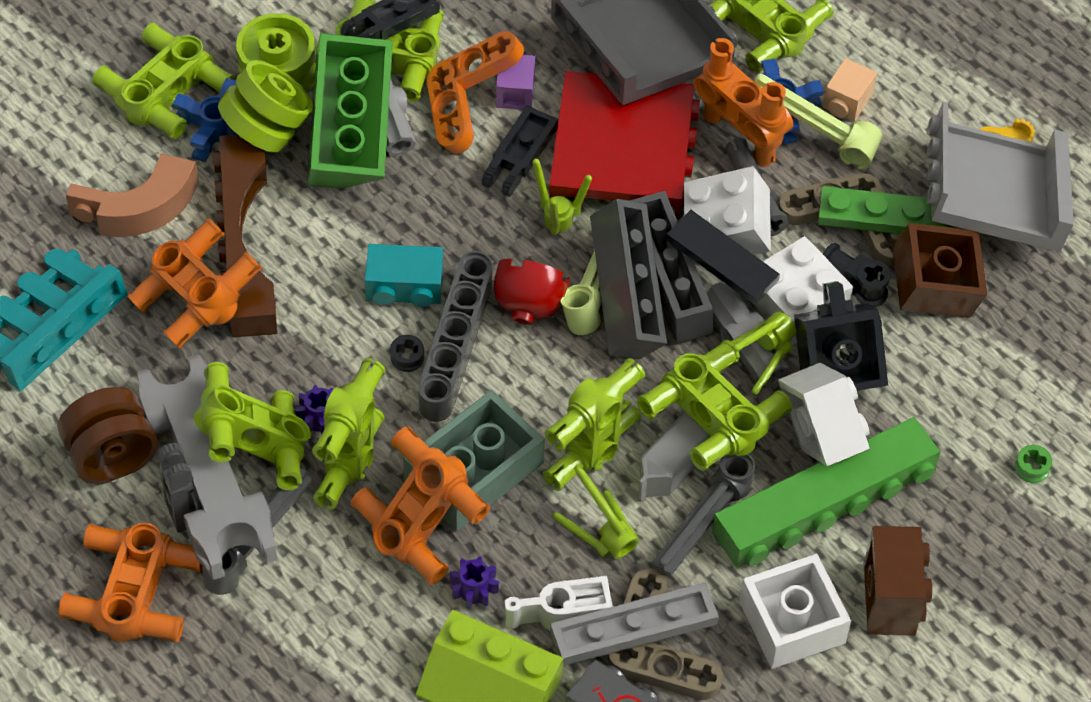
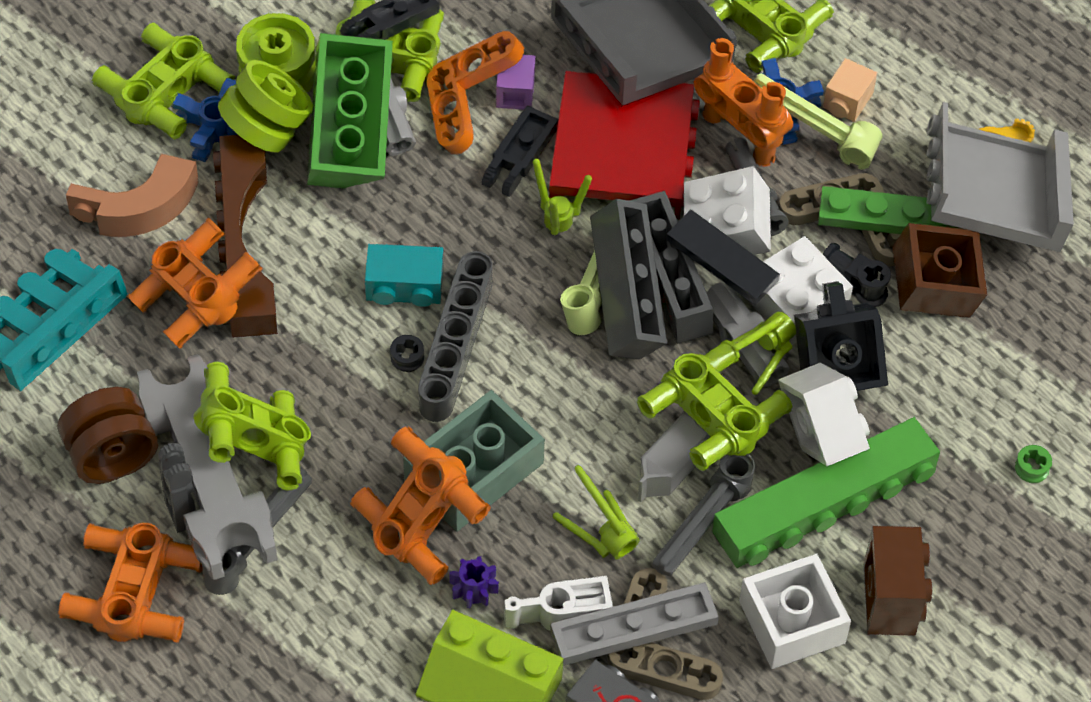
(312, 408): dark purple gear -> none
(348, 433): lime piece -> none
(529, 290): red cylinder -> none
(593, 423): lime piece -> none

